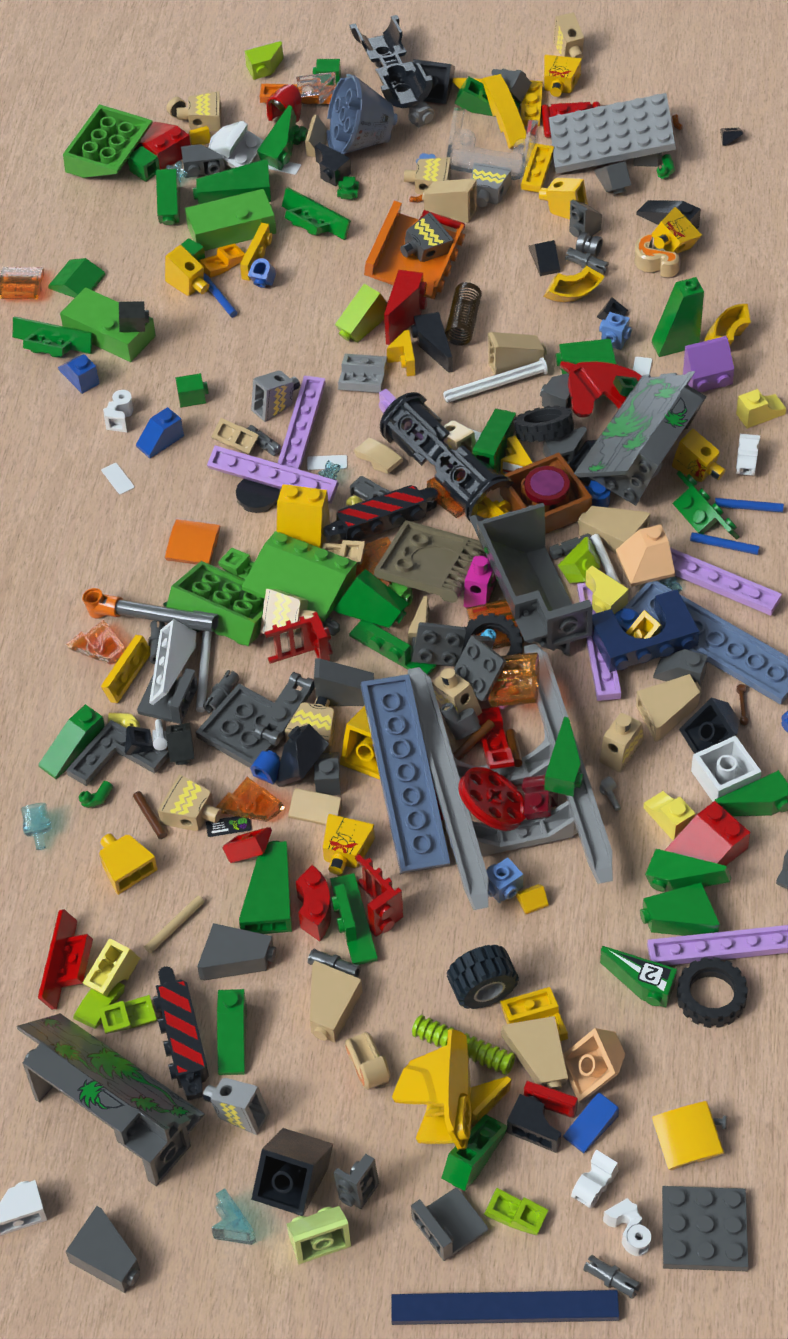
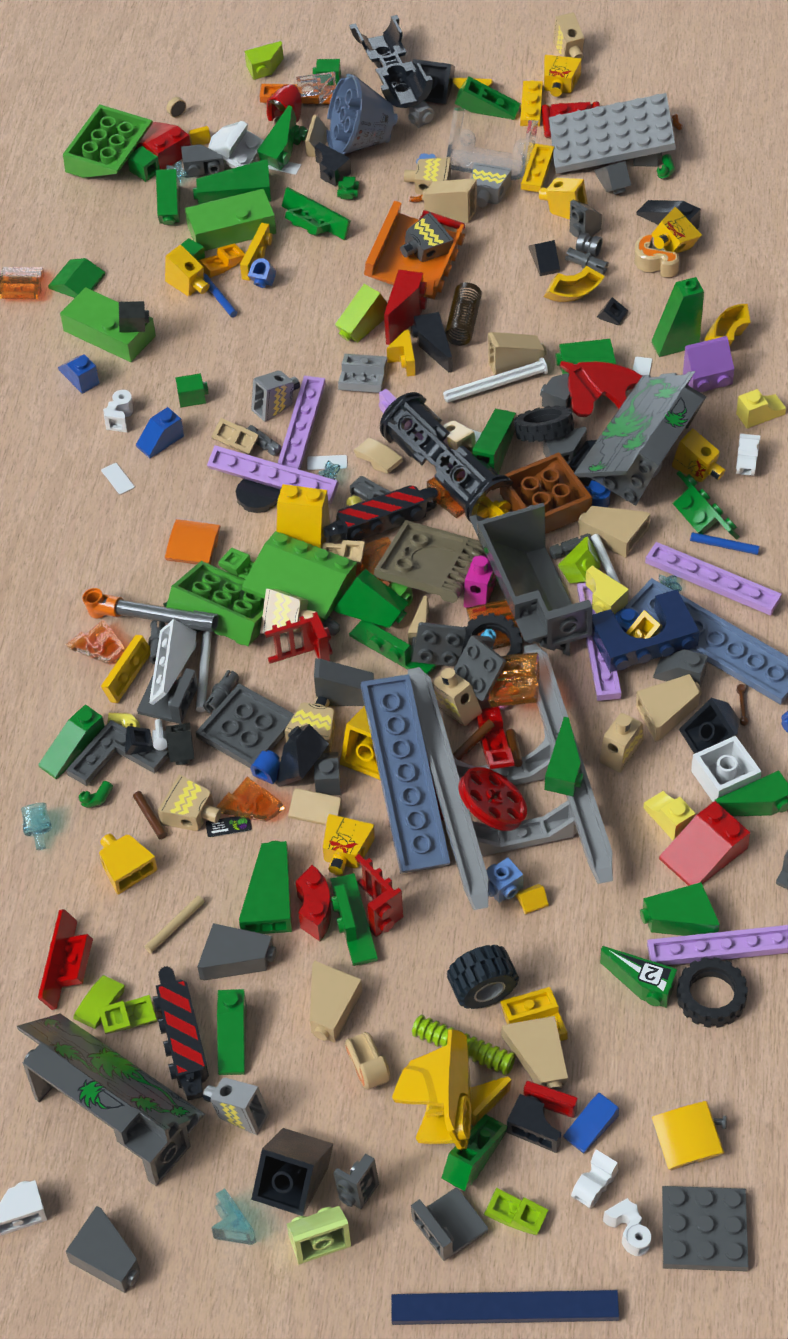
(51, 338): green bracket -> none
(111, 967): light yellow arch -> none
(202, 111): tan torso -> none
(247, 845): red slope -> none
(284, 709): dark grey plate -> none
(335, 962): dark grey pin -> none
(460, 723): dark grey piece -> none
(504, 109): yellow slope -> none
(515, 457): yellow slope -> none
(516, 82): dark grey slope -> none
(537, 800): dark red brick -> none
(547, 485): tile -> none
(593, 1062): light nougat slope -> none
(606, 788): light grey hand -> none
(612, 1276): dark grey pin -> none
(616, 328): medium blue brick -> none
(624, 384): dark green plate -> none
(646, 556): light nougat slope -> none
(674, 871): green slope -> none
(730, 134): black slope -> none
(749, 505): blue bar -> none

